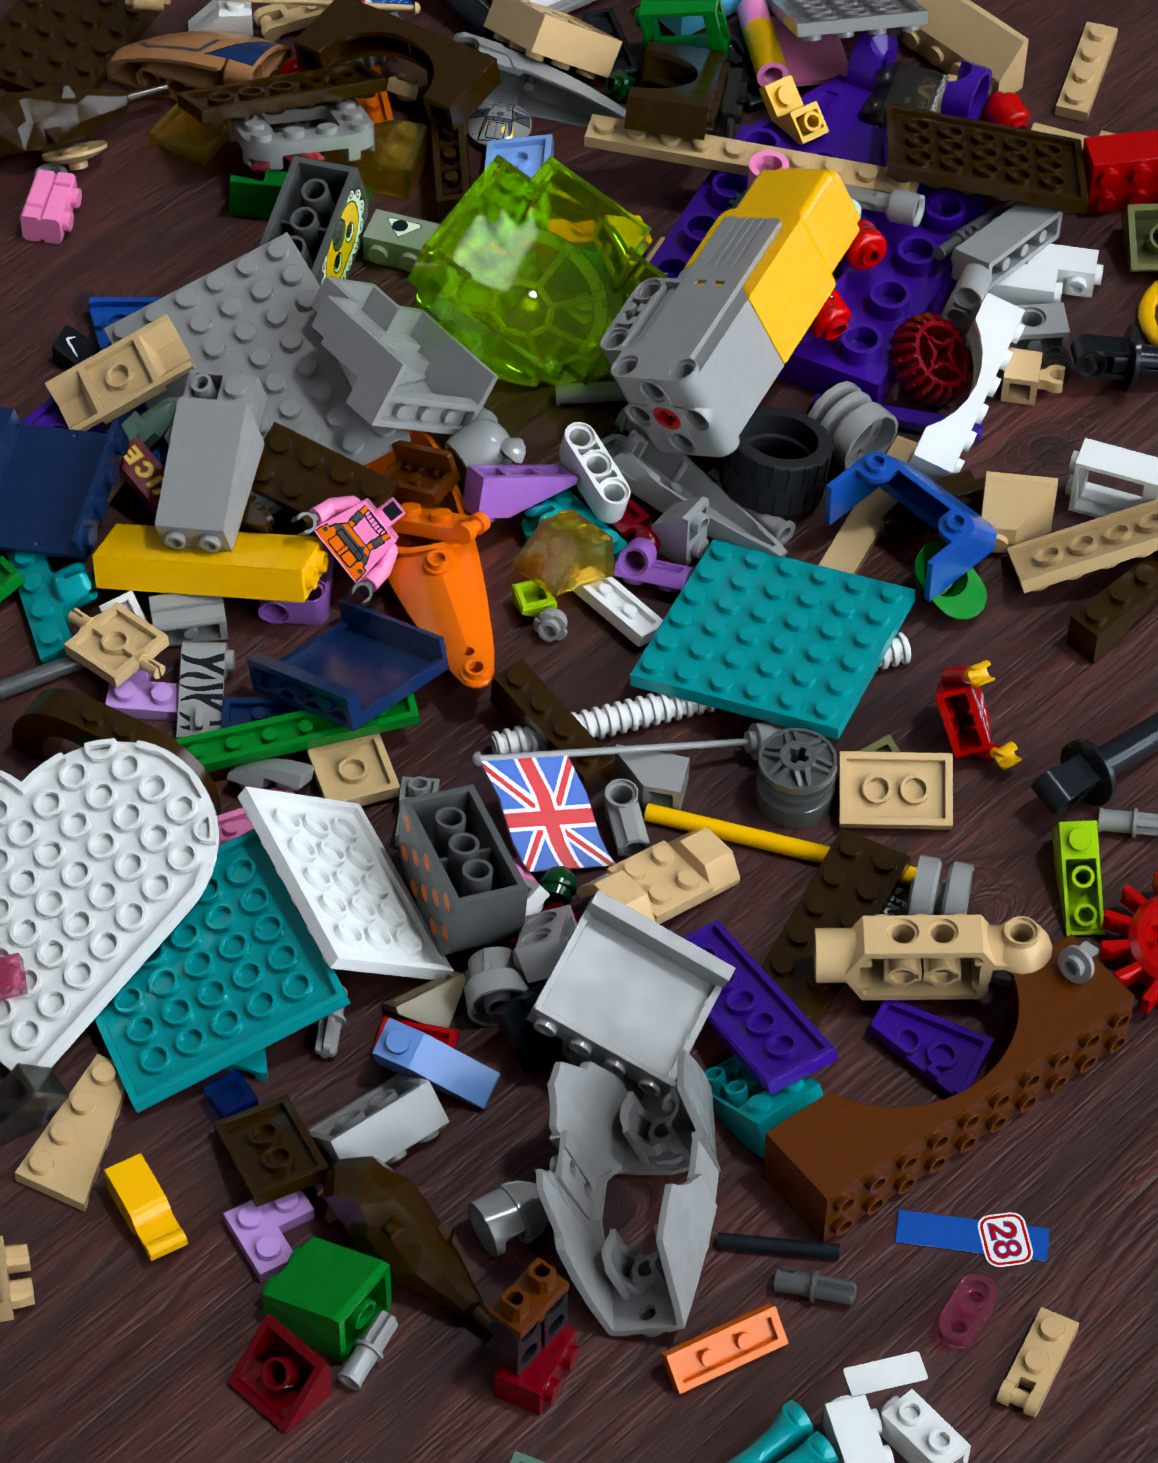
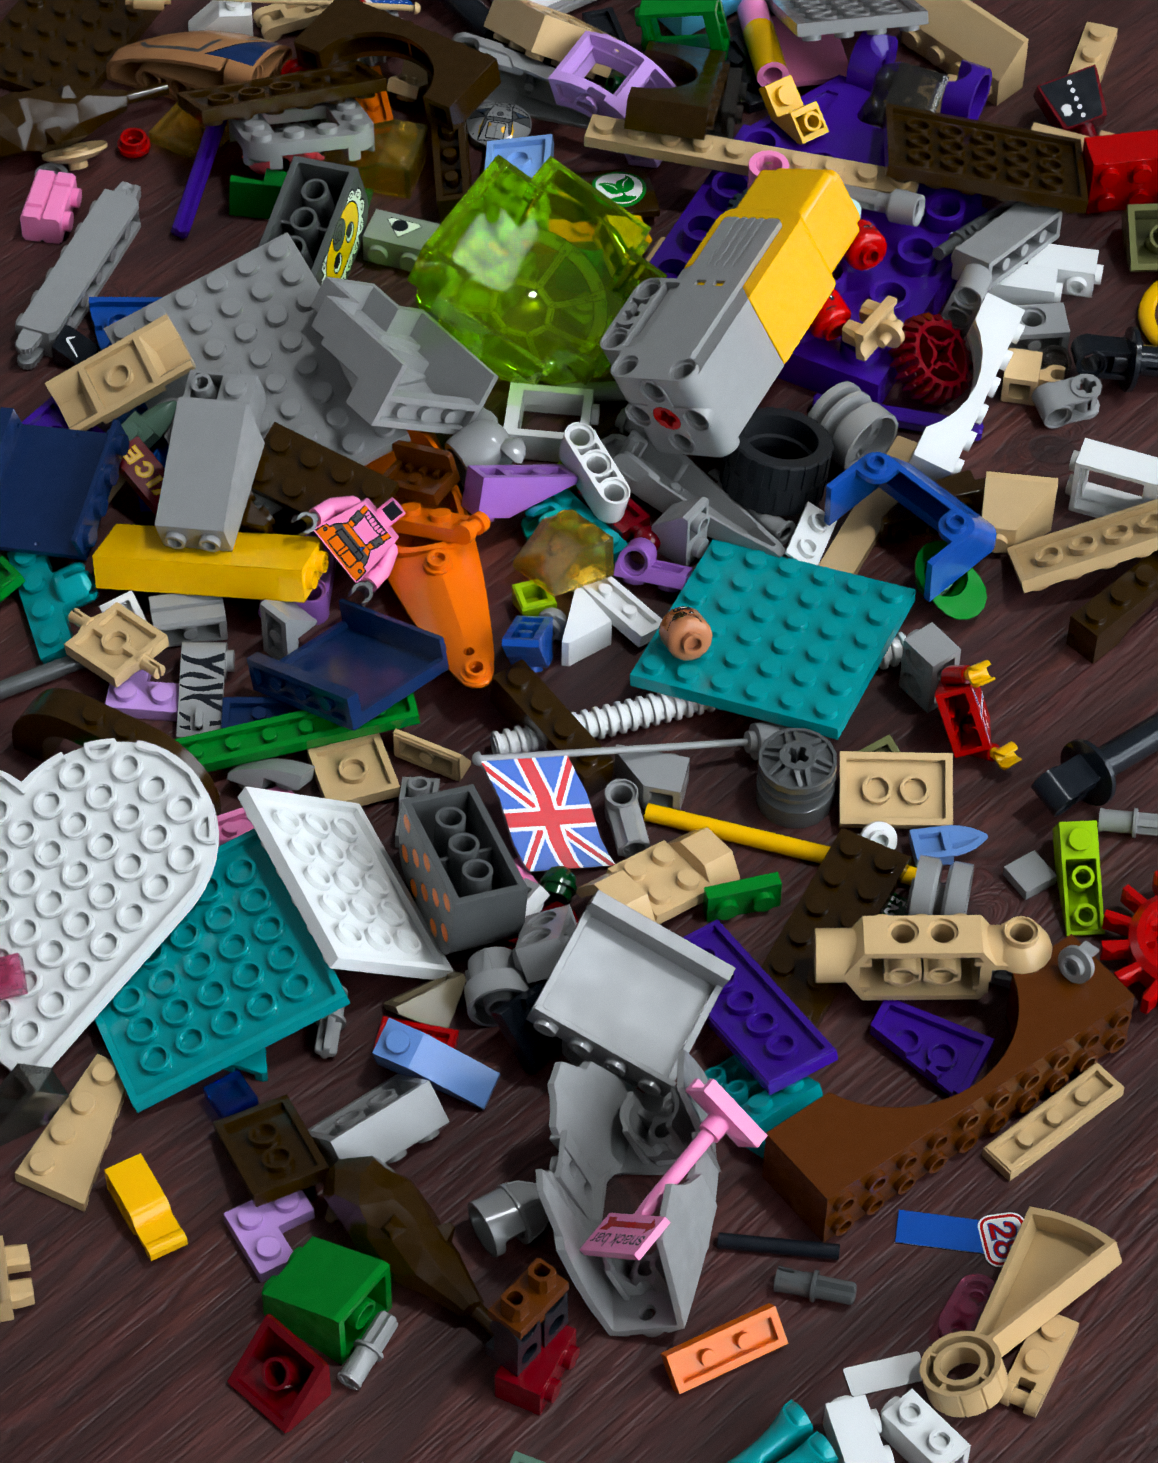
(79, 272): none -> light grey hinge
(133, 143): none -> red plate
(197, 180): none -> dark purple axle
(282, 626): none -> light grey slope
(430, 755): none -> tan slope
(530, 640): none -> blue slope
(546, 399): none -> white window
(580, 94): none -> lavender window
(586, 629): none -> white slope
(627, 188): none -> slope
(633, 1234): none -> bright pink piece
(683, 630): none -> nougat head
(742, 897): none -> green plate
(810, 536): none -> white hinge
(879, 328): none -> tan hips
(881, 833): none -> white plate
(923, 659): none -> light grey brick
(944, 842): none -> medium blue plate
(1006, 110): red head -> none
(1029, 875): none -> light grey tile
(1044, 1272): none -> tan piece
(1053, 1121): none -> tan tile
(1065, 403): none -> light grey piece
(1073, 101): none -> torso

